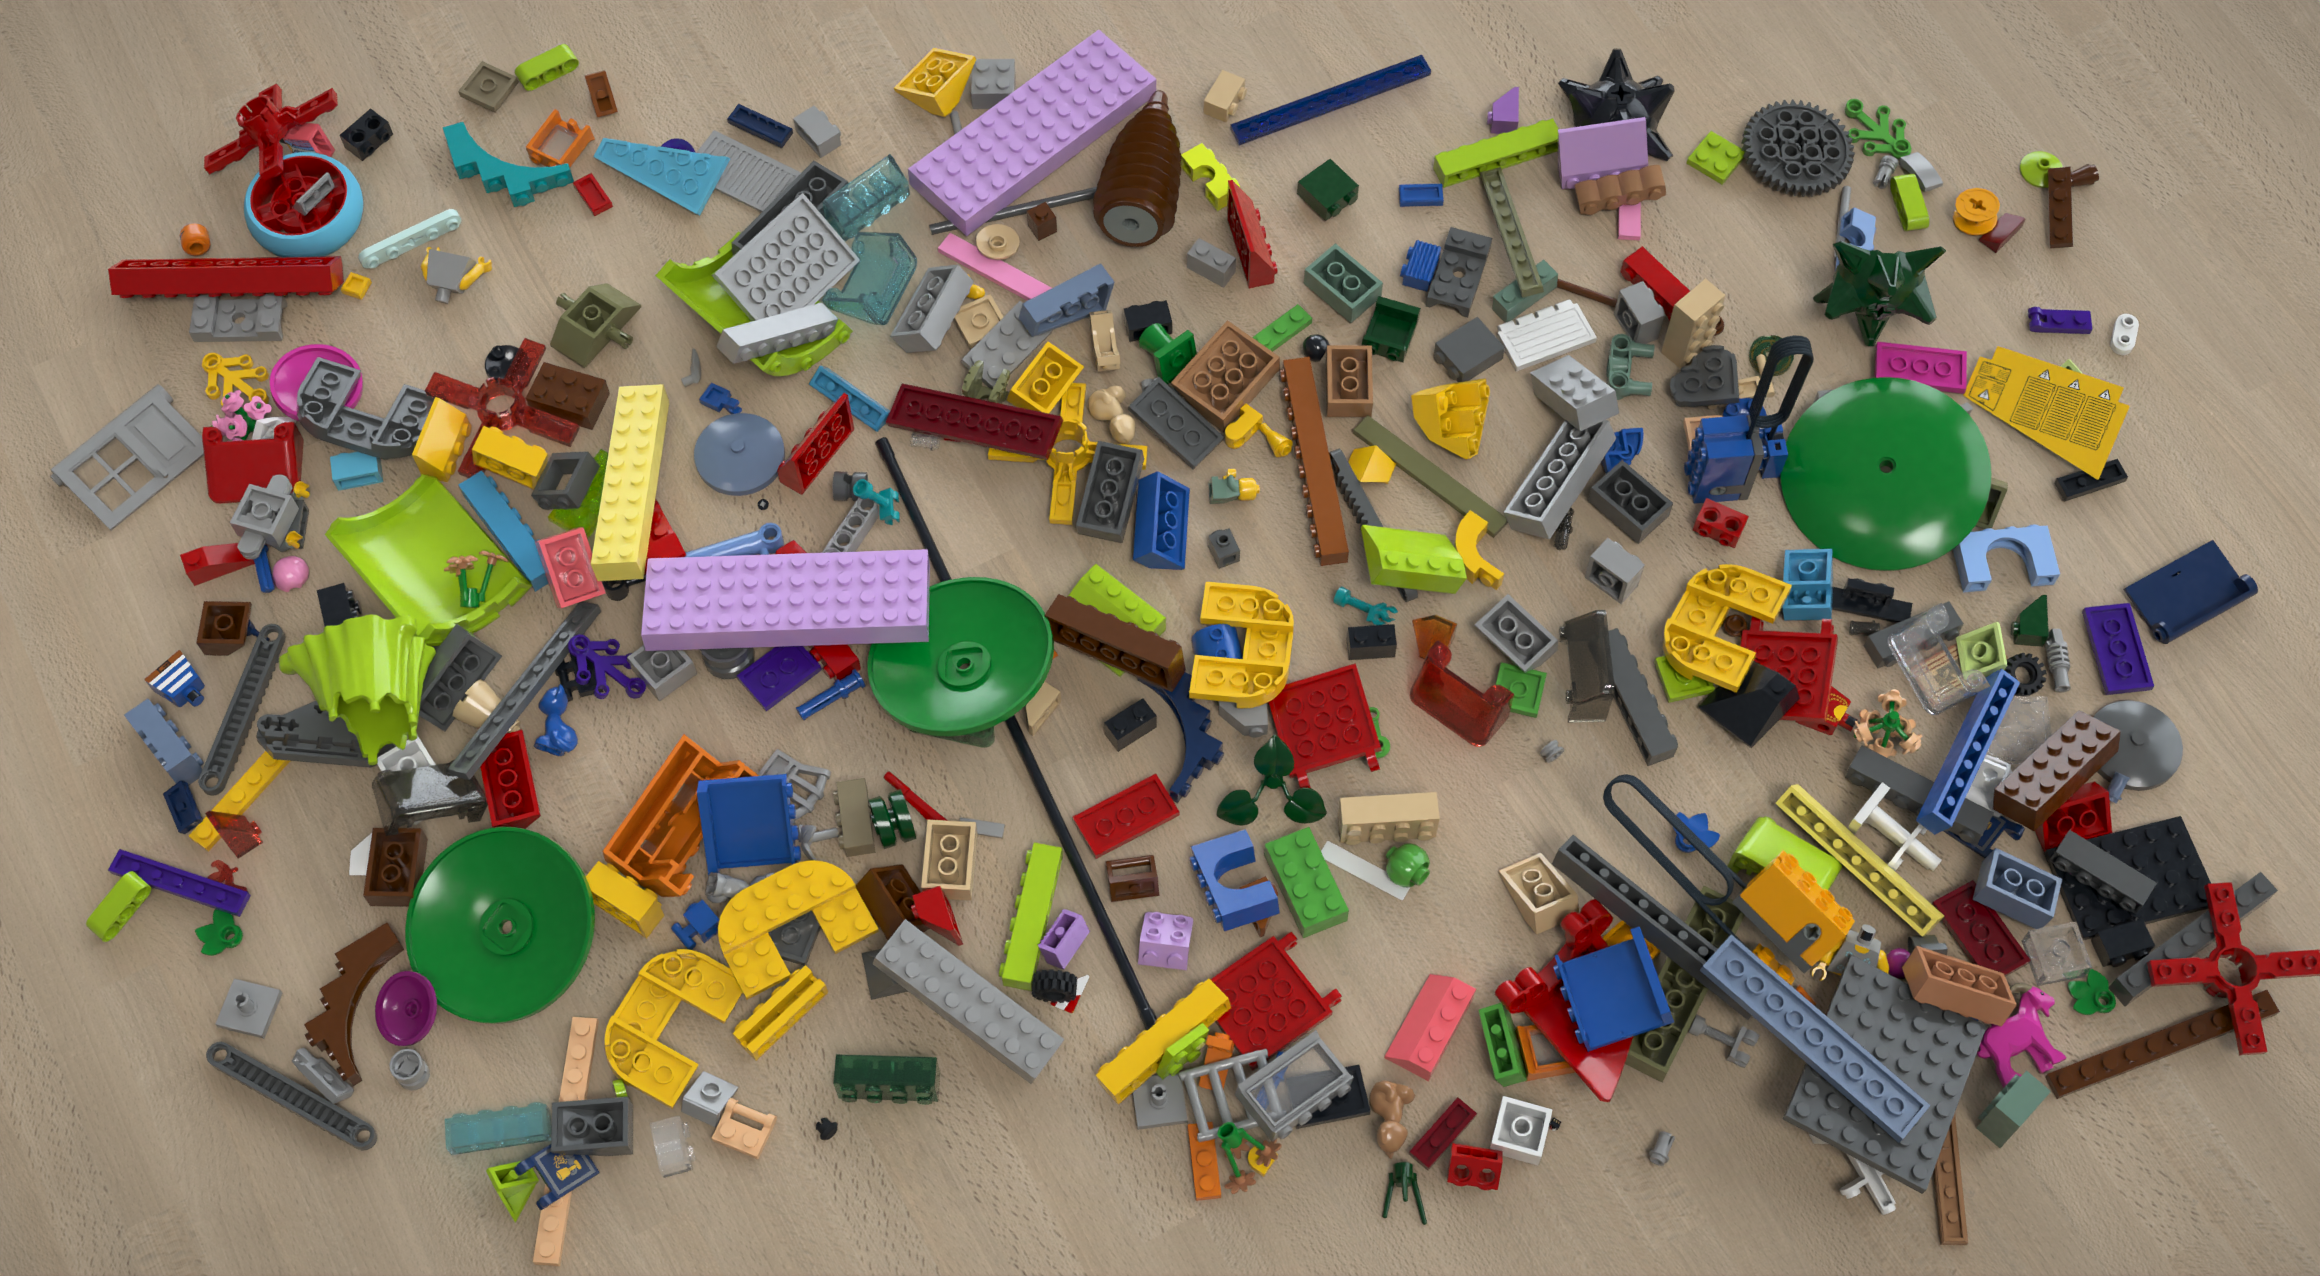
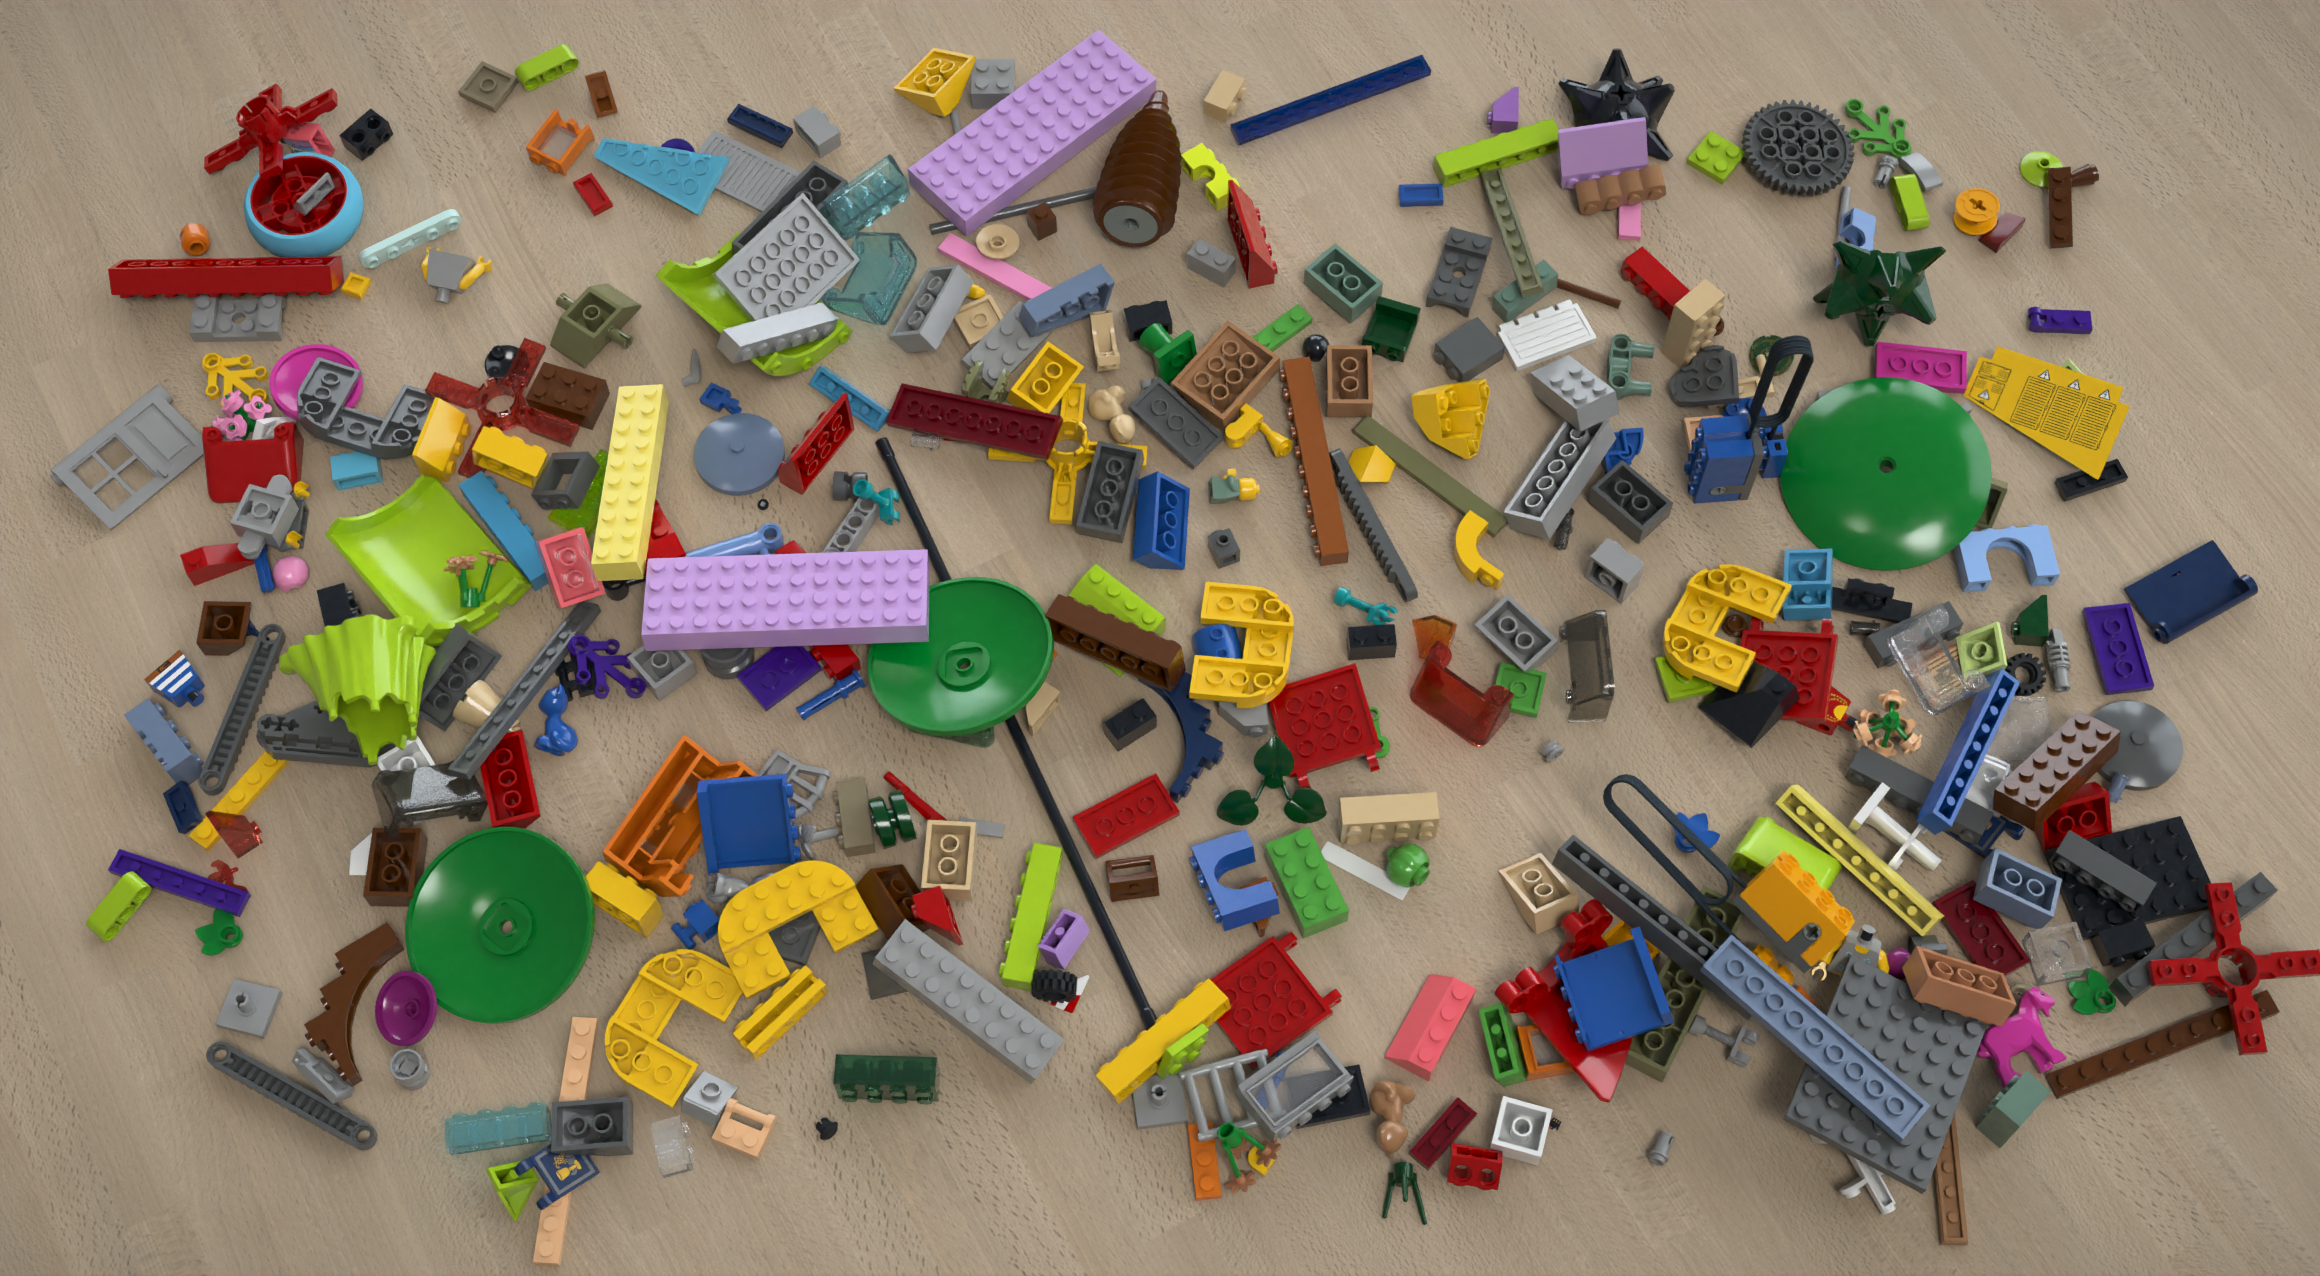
(496, 174): teal arch -> none
(619, 1088): lime tile -> none
(1165, 940): lavender bracket -> none
(1218, 1049): orange bracket -> none
(1328, 189): dark green brick -> none
(1412, 560): lime slope -> none
(1421, 265): blue brick -> none
(1639, 313): light grey brick -> none
(1639, 705): dark grey brick -> none
(1722, 518): red brick -> none
(2124, 332): white plate -> none

